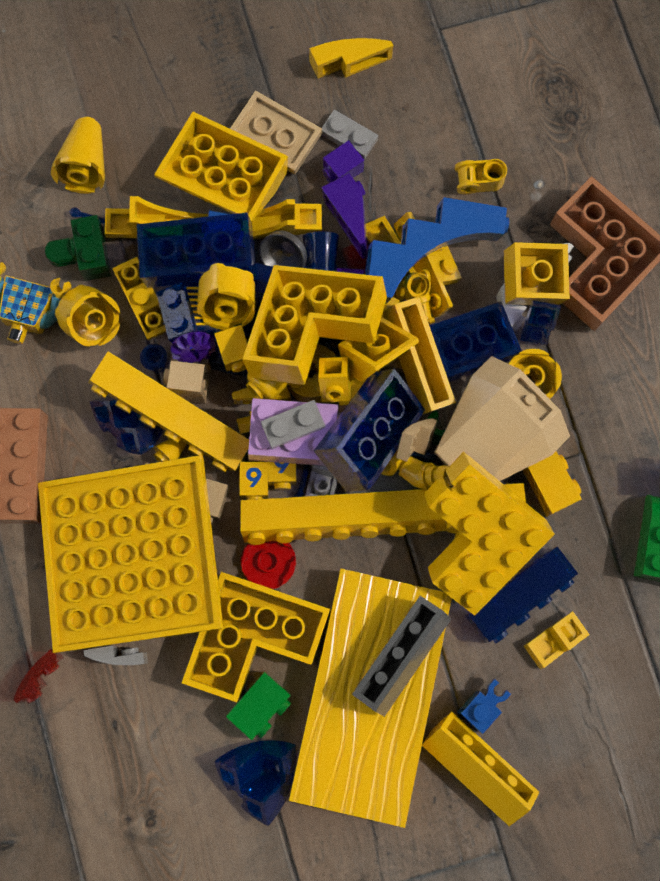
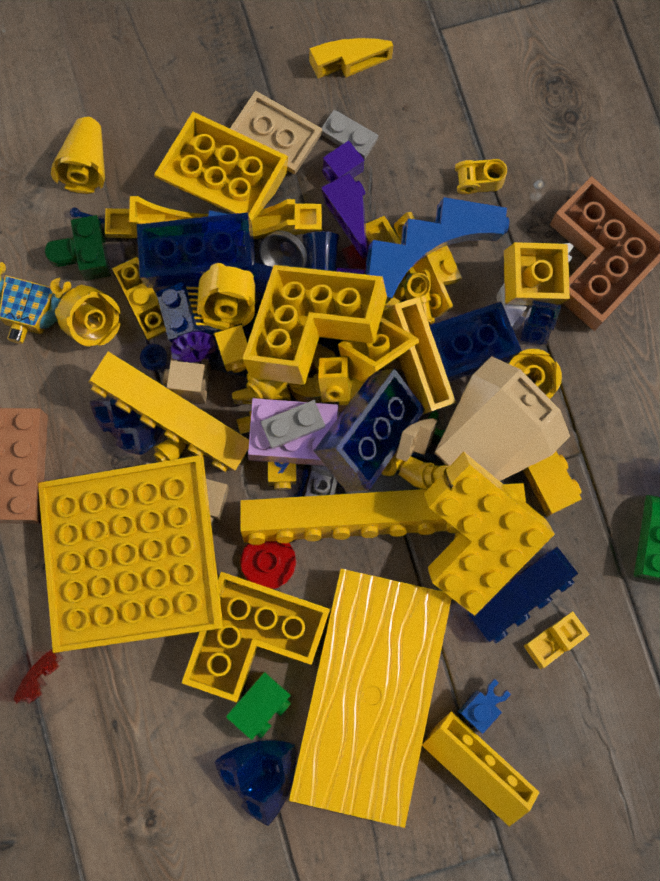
(109, 655): light grey slope -> none
(254, 480): yellow brick -> none
(402, 656): dark grey brick -> none

